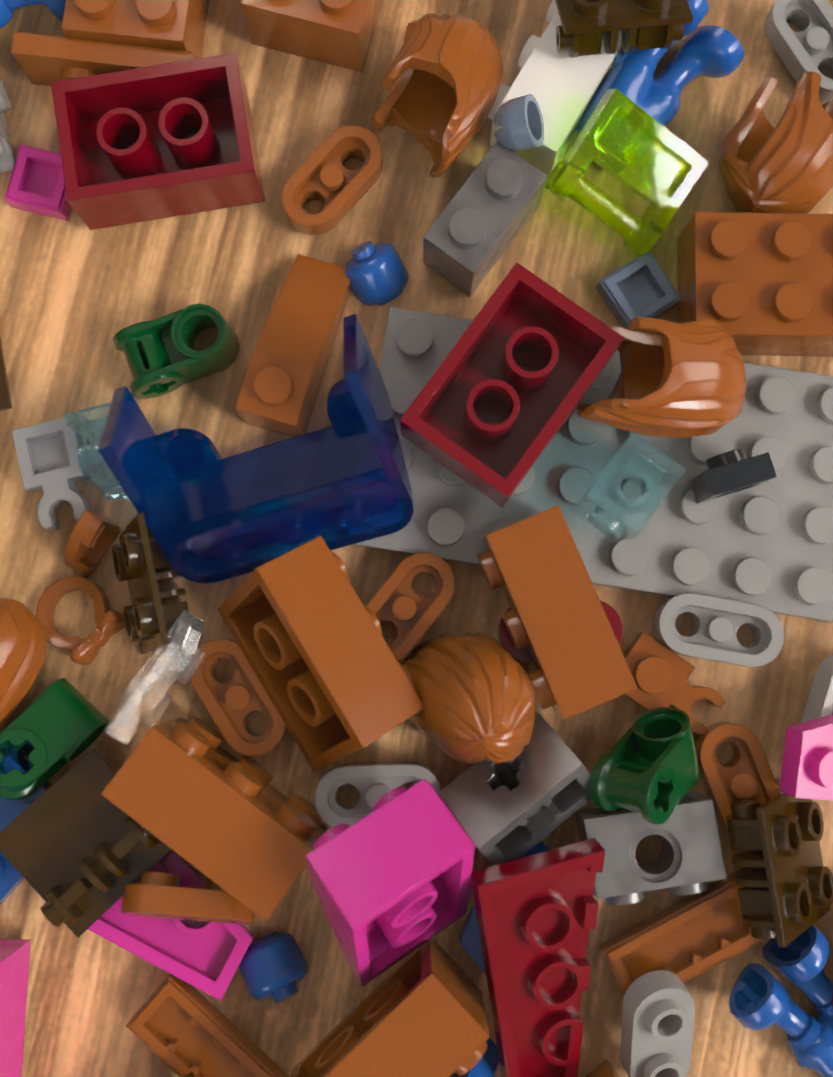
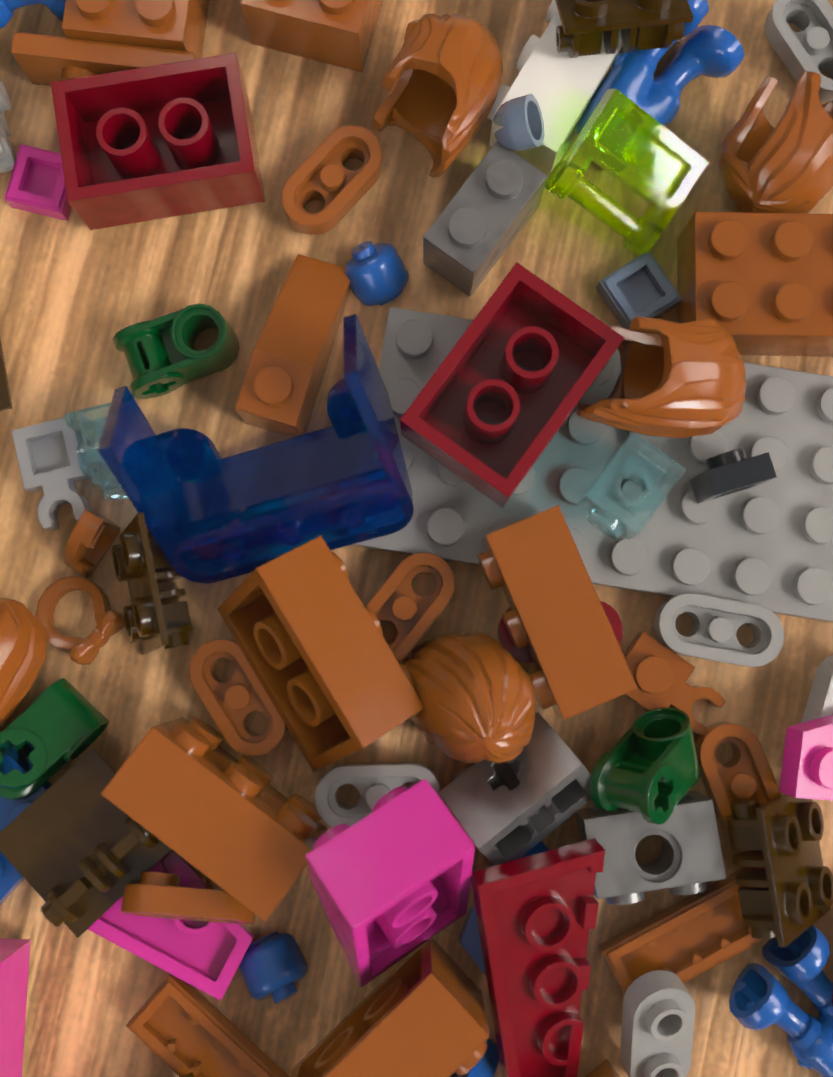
(147, 693): clear plate -> none

